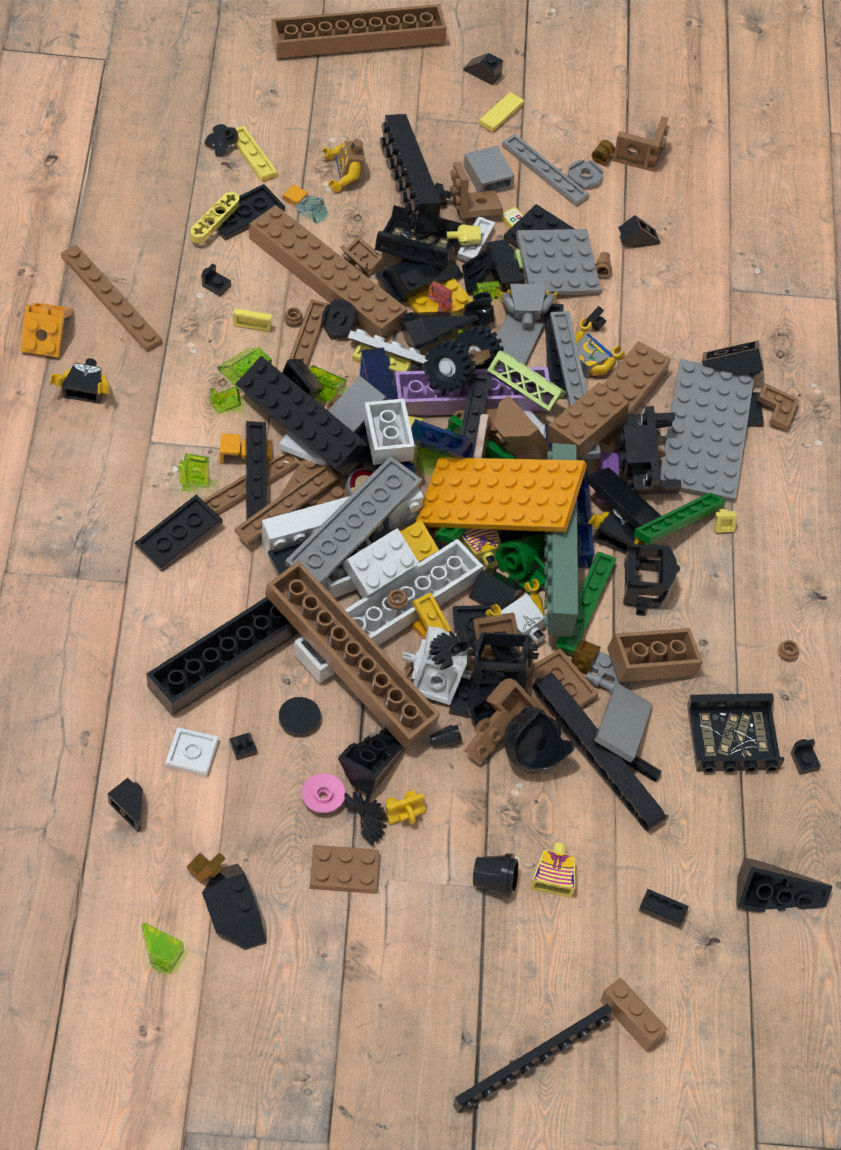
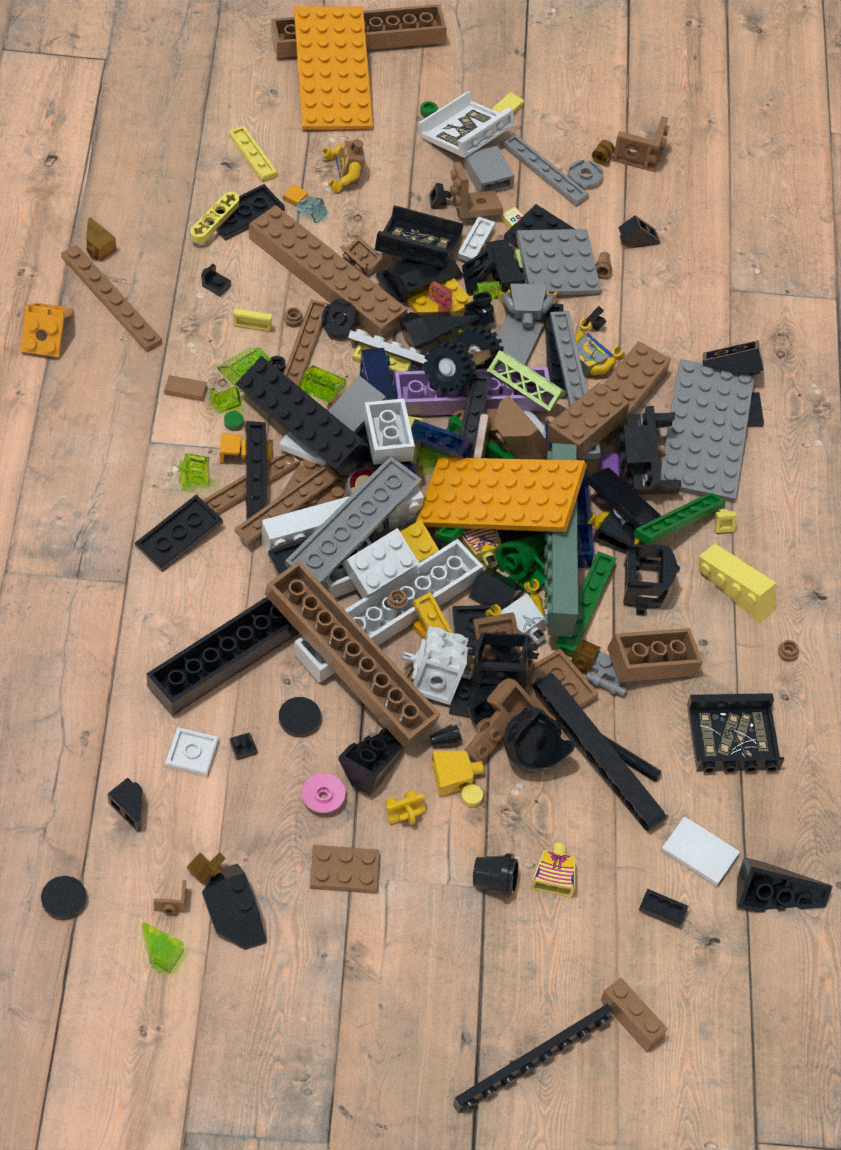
(63, 897): none -> black tile
(82, 382): black torso -> none
(99, 241): none -> pearl gold slope
(171, 906): none -> medium nougat bracket
(185, 388): none -> medium nougat tile
(222, 138): black plate -> none
(233, 420): none -> green tile
(278, 360): none -> black bush
(302, 376): black slope -> none
(332, 68): none -> light orange plate
(370, 816): black hair -> none
(410, 173): black brick -> none
(428, 108): none -> green tile
(447, 646): black hair -> none
(453, 771): none -> yellow torso
(465, 125): none -> white panel
(466, 234): light yellow piece -> none
(472, 795): none -> light yellow tile
(485, 67): black slope -> none
(623, 722): light grey tile -> none
(700, 851): none -> white tile
(739, 581): none -> light yellow wedge
(782, 403): medium nougat plate -> none
(805, 757): black bracket -> none

